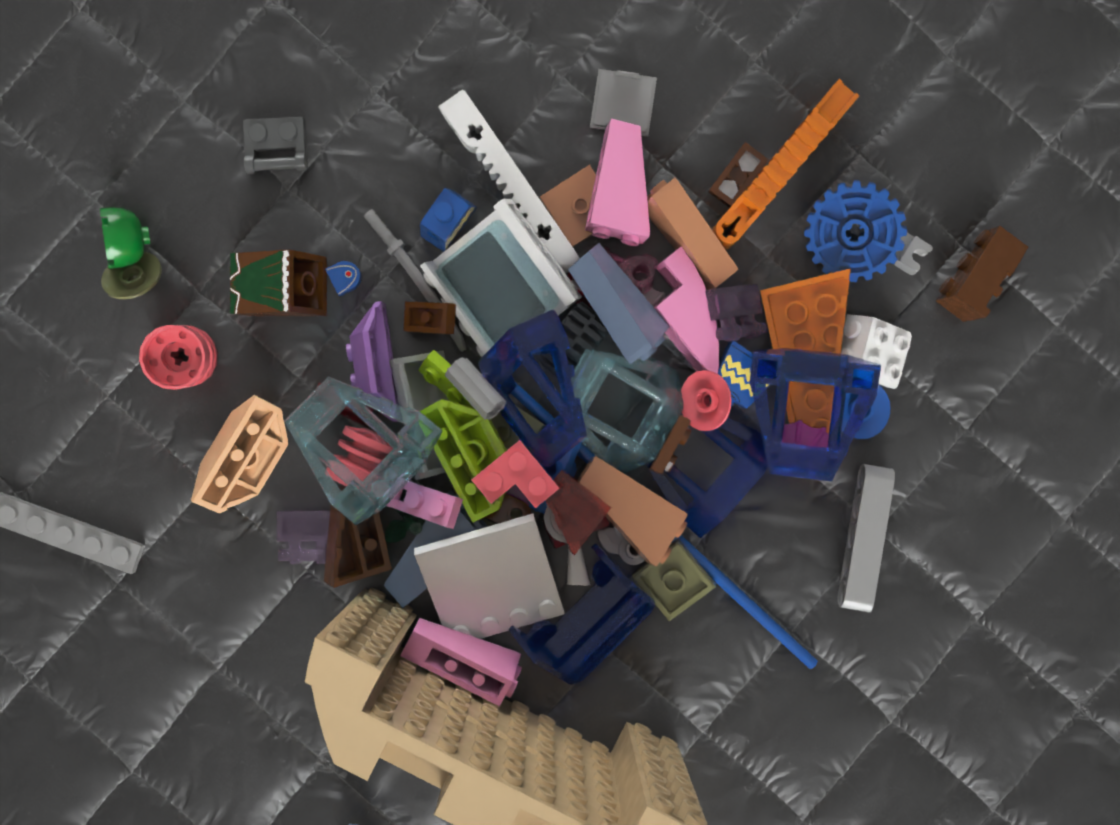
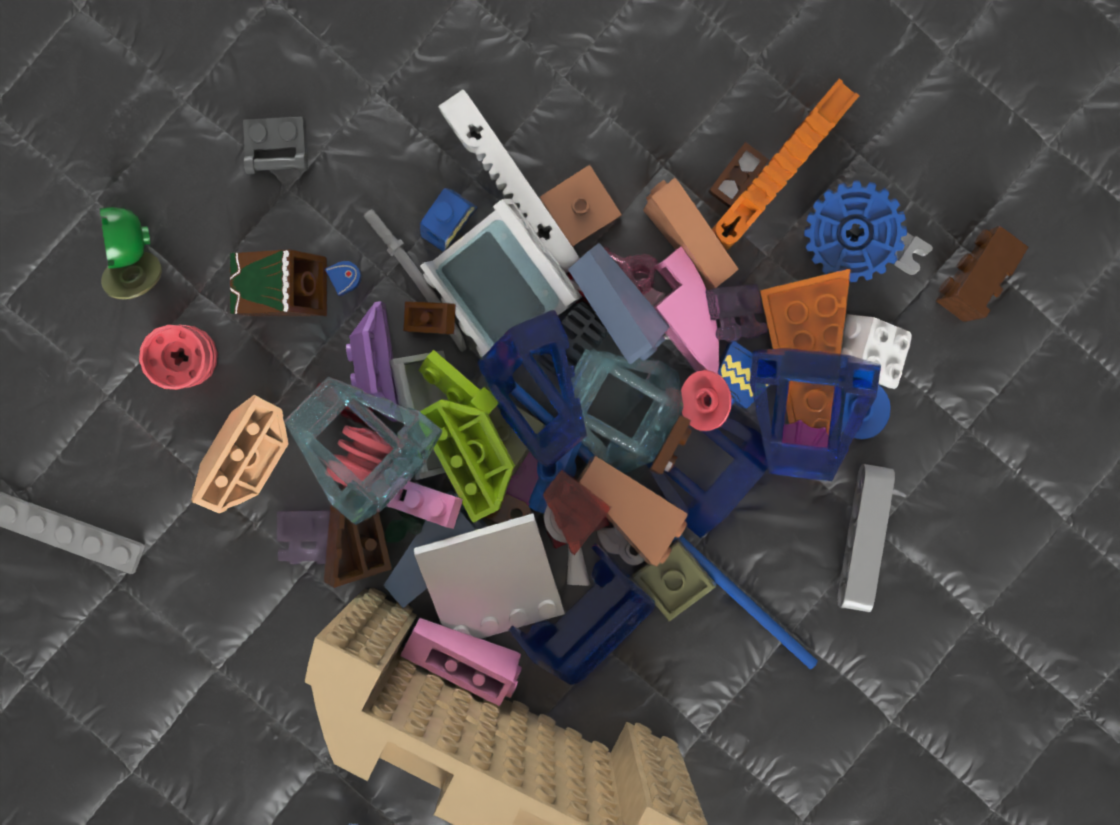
(475, 388): light grey axle -> none
(518, 468): coral plate -> none
(619, 189): bright pink slope -> none
(624, 98): light grey piece -> none

